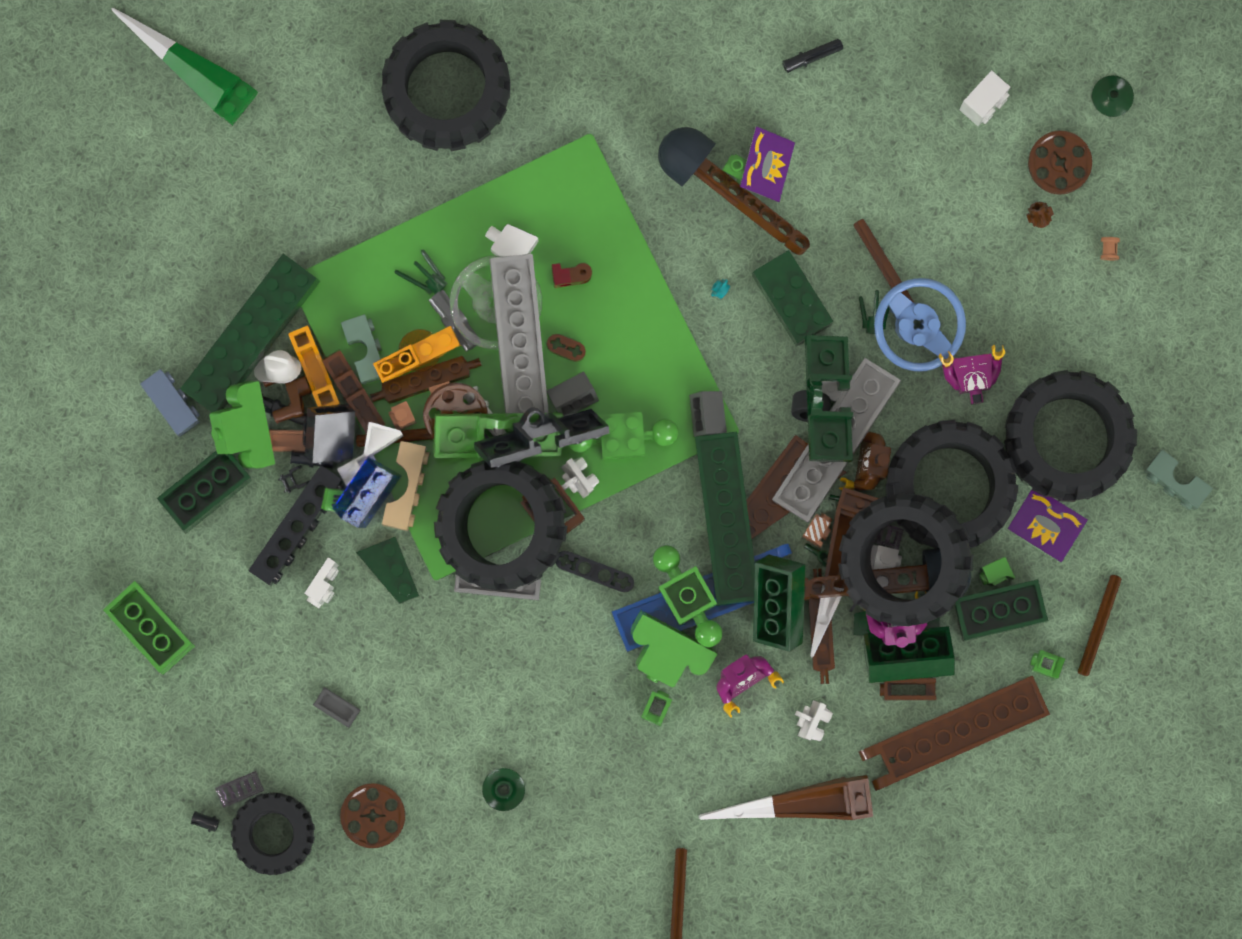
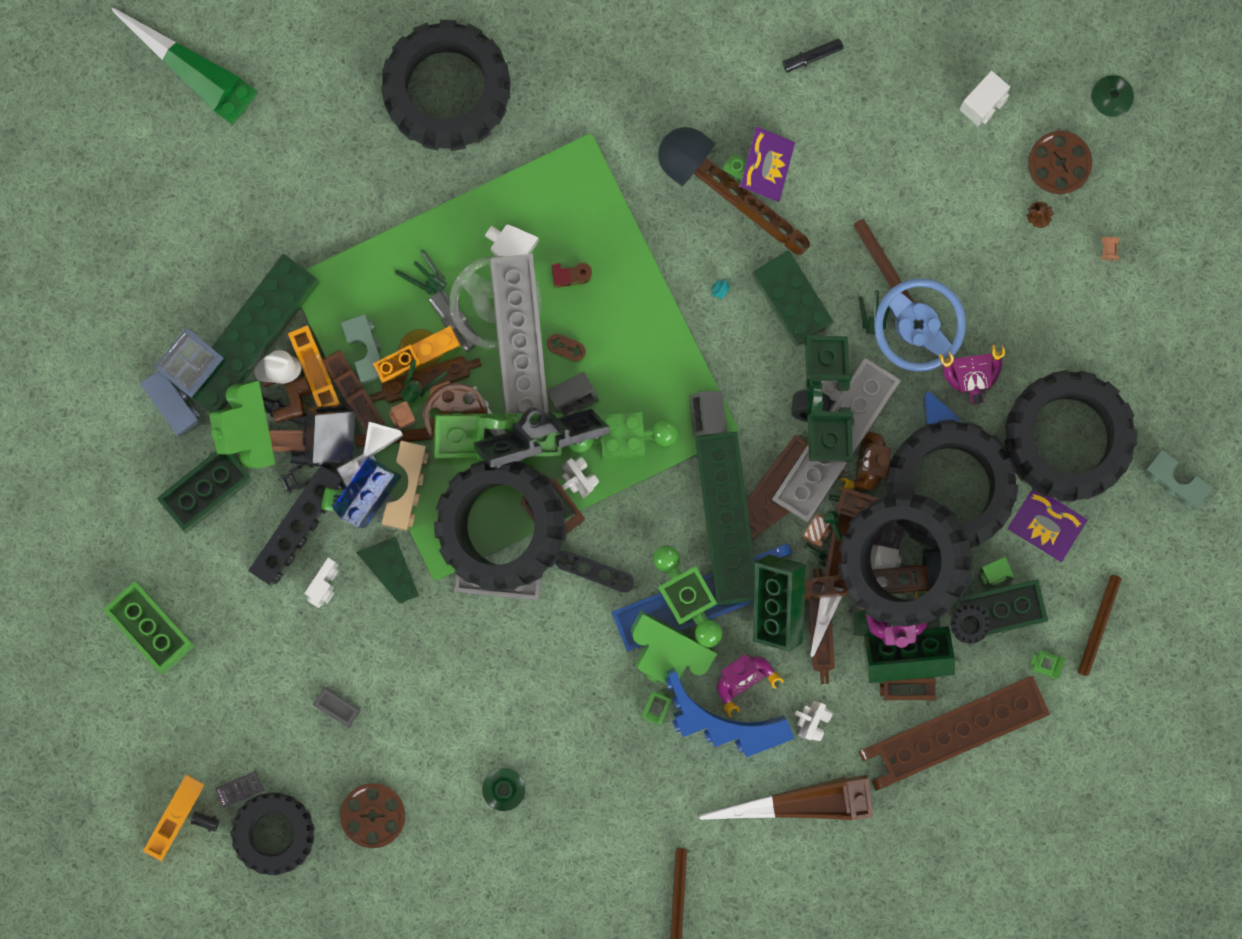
(173, 817): none -> light orange slope
(189, 362): none -> clear piece
(413, 388): none -> dark green plant
(752, 736): none -> blue arch
(832, 518): none -> dark green hand
(936, 410): none -> blue slope
(980, 633): none -> black tyre

